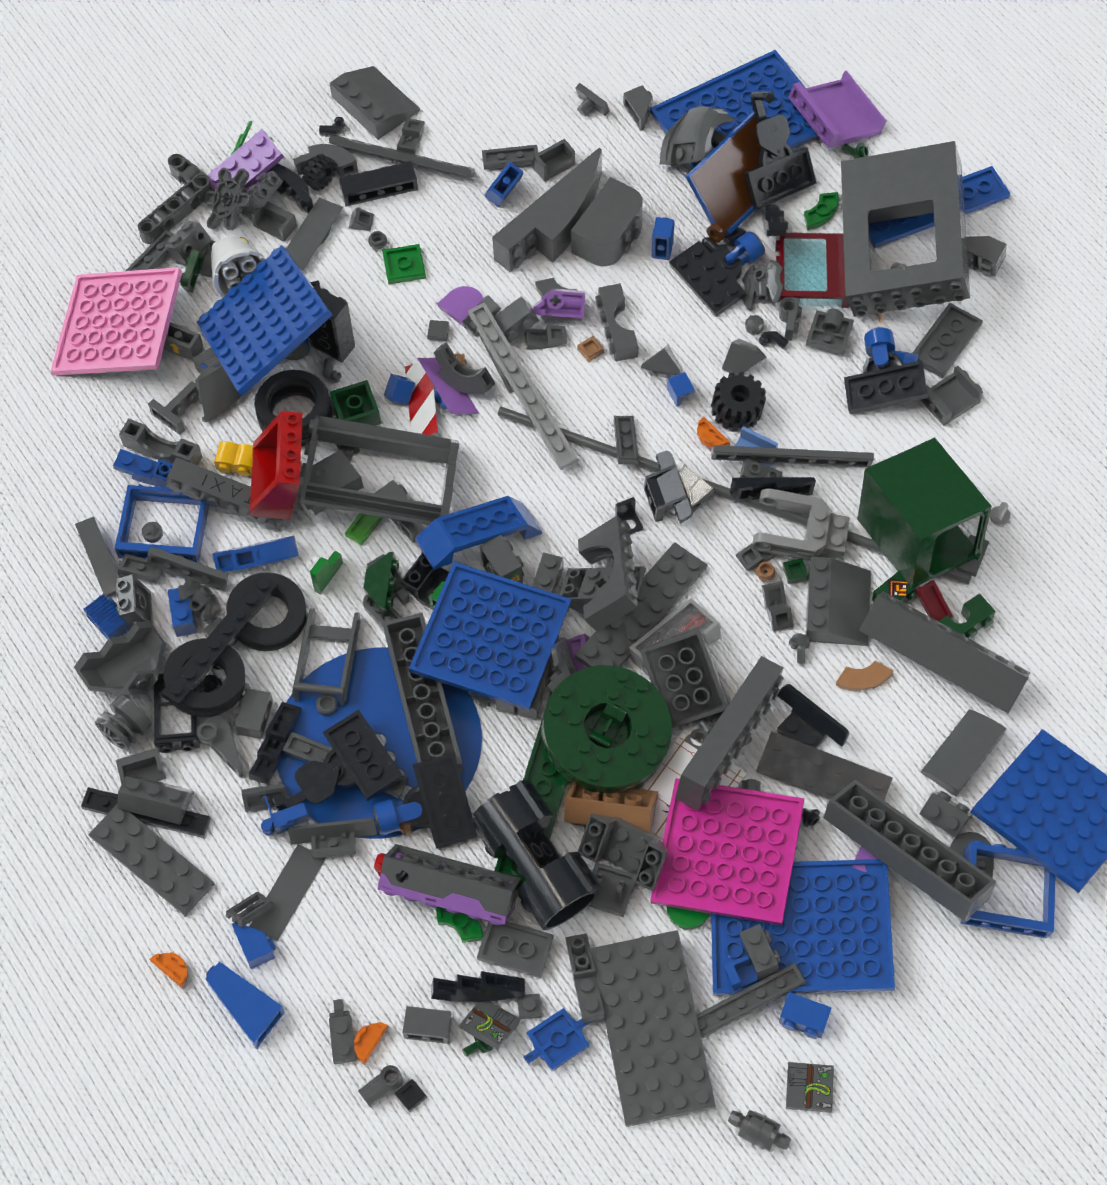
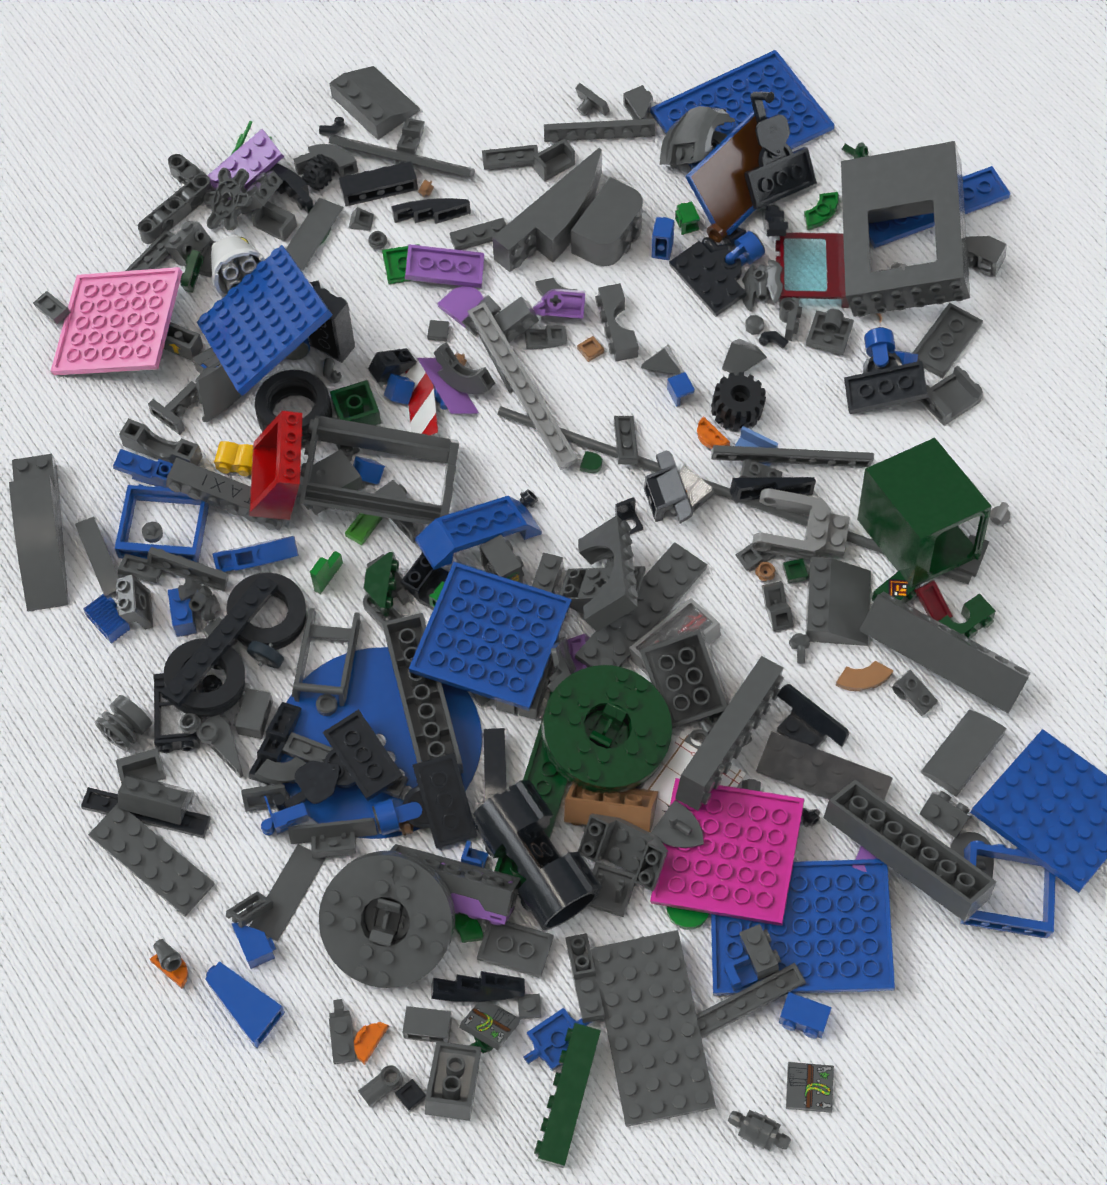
(39, 531): none -> dark grey slope
(51, 307): none -> dark grey plate
(125, 663): dark grey panel -> none
(167, 956): none -> dark grey cone
(190, 723): none -> dark grey plate
(265, 654): none -> black wheel
(278, 772): none -> dark grey tile
(369, 470): none -> blue panel
(386, 919): none -> dark grey piece
(390, 362): none -> black slope
(426, 188): none -> medium nougat plate
(439, 209): none -> black slope
(444, 266): none -> medium lavender plate
(452, 1081): none -> dark grey slope
(474, 856): none -> blue panel
(476, 234): none -> dark grey plate
(494, 761): none -> black slope
(504, 184): blue brick -> none
(528, 498): none -> black plate
(568, 1095): none -> dark green brick
(591, 462): none -> dark green tile
(599, 130): none -> dark grey plate
(679, 828): none -> dark grey shield
(687, 217): none -> green window
(838, 111): medium lavender panel -> none
(915, 692): none -> dark grey plate

